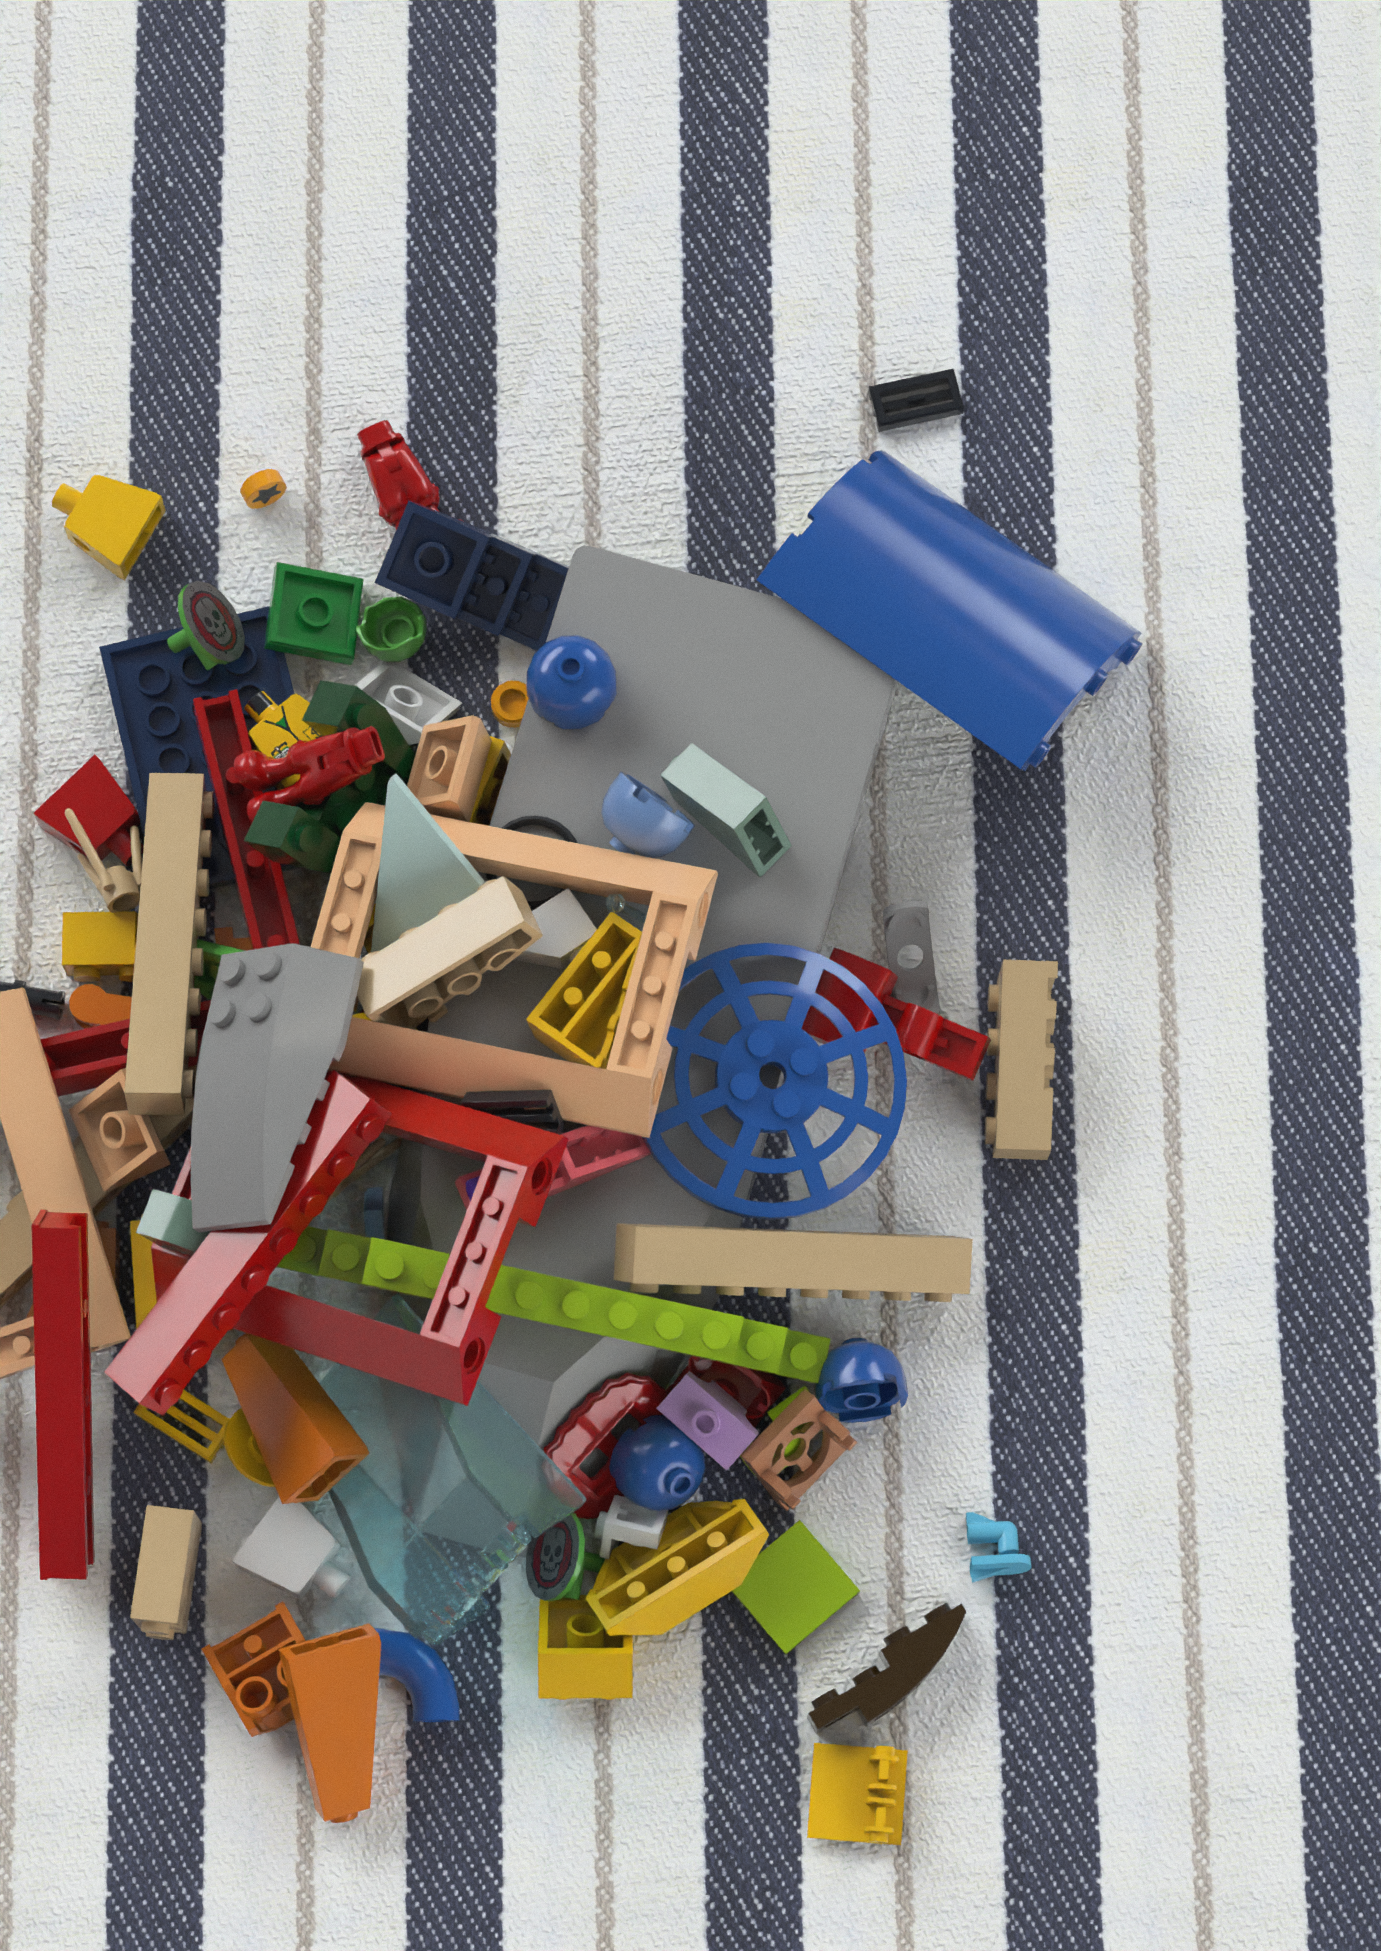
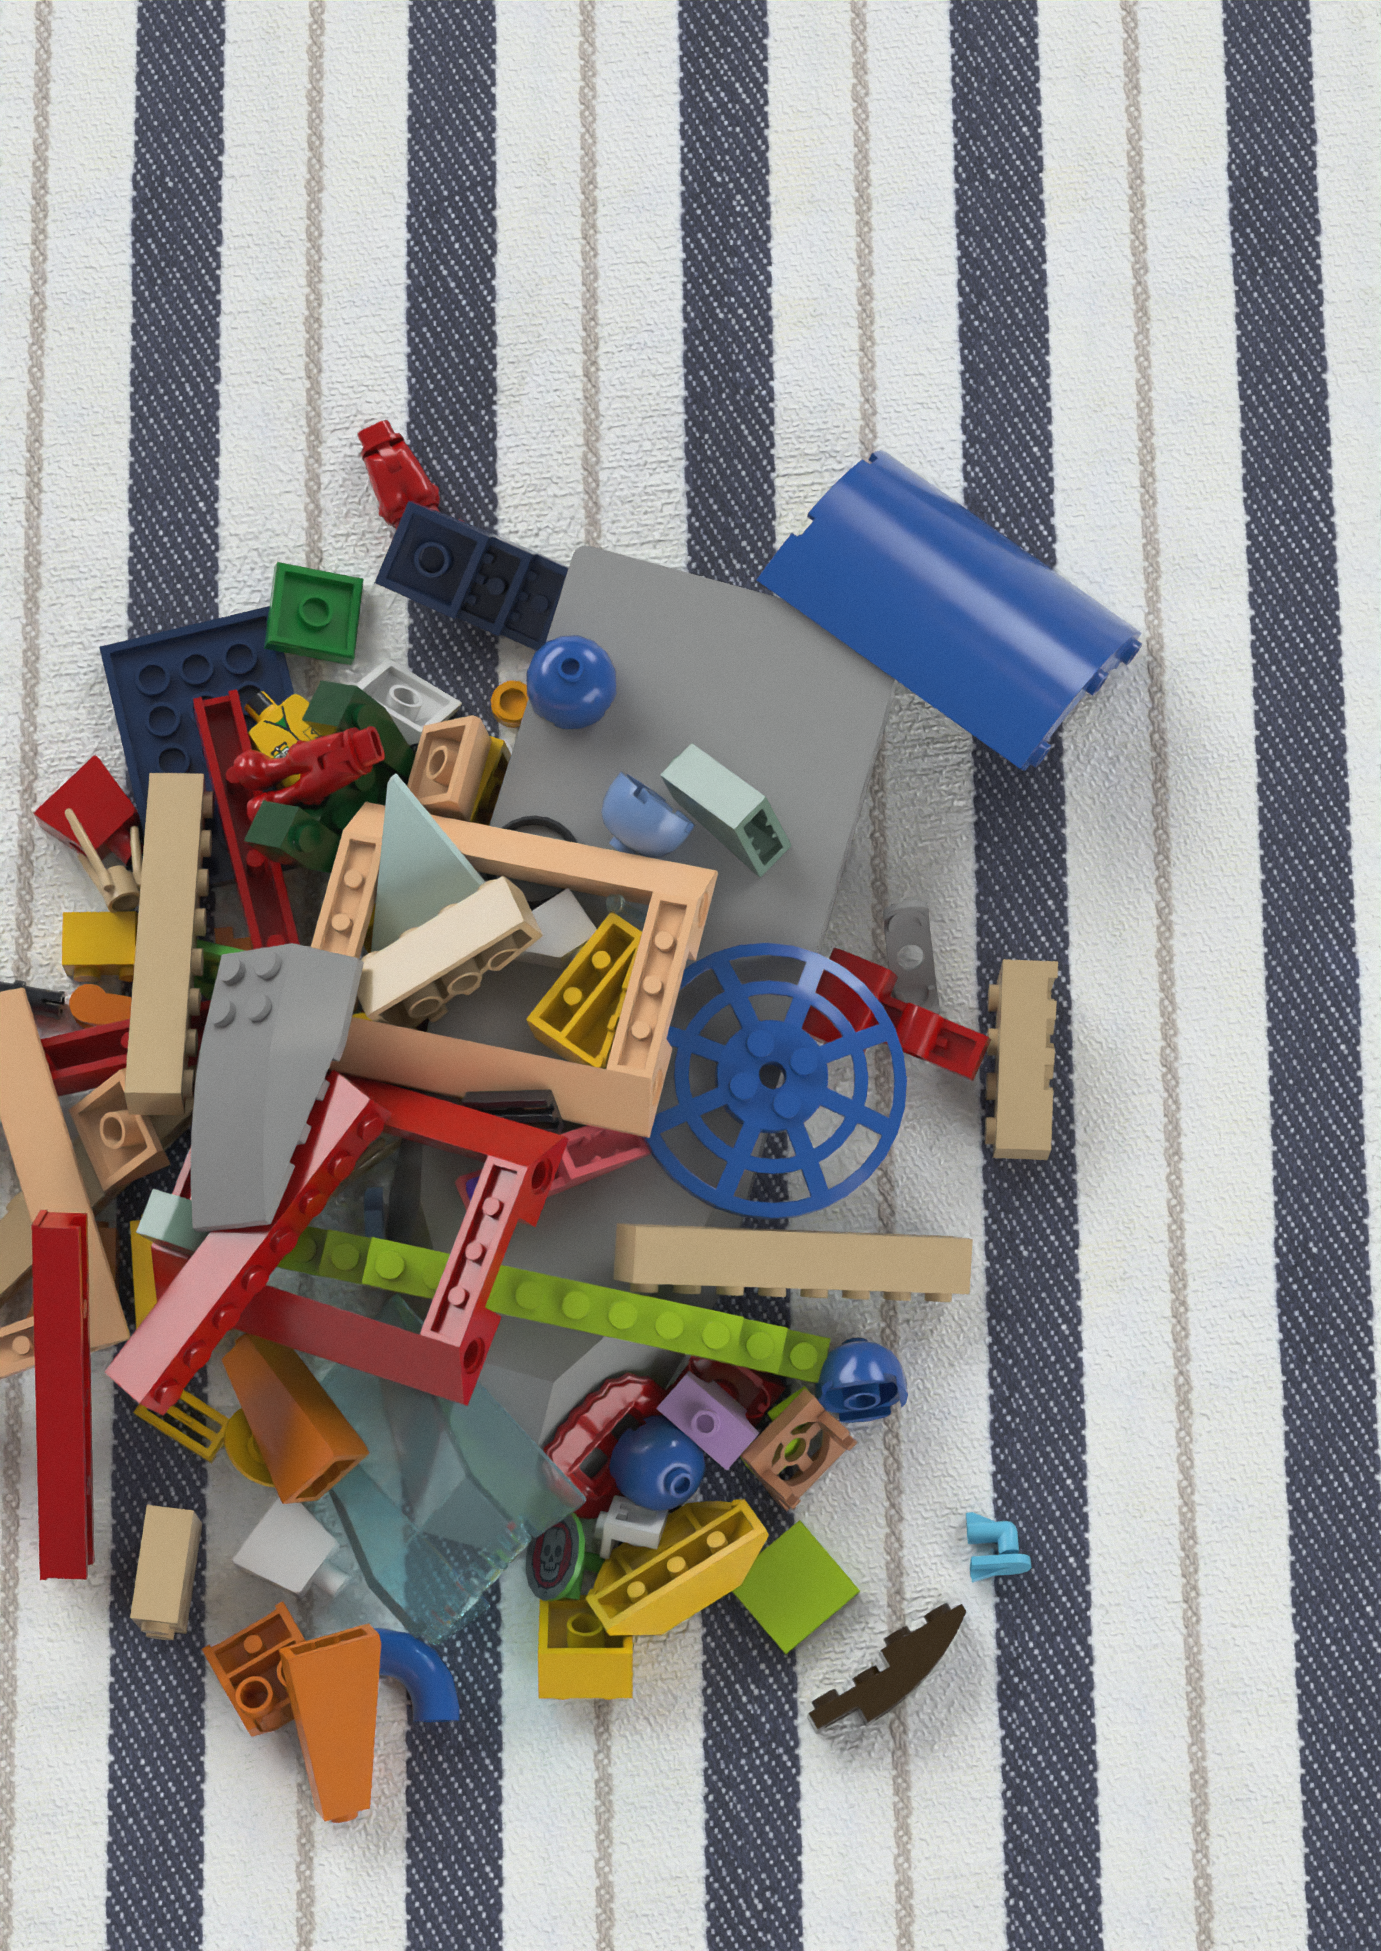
(110, 520): yellow torso -> none
(208, 625): shield -> none
(263, 488): light orange tile -> none
(392, 629): bright green hair -> none
(857, 1793): yellow hinge -> none
(919, 415): black tile -> none

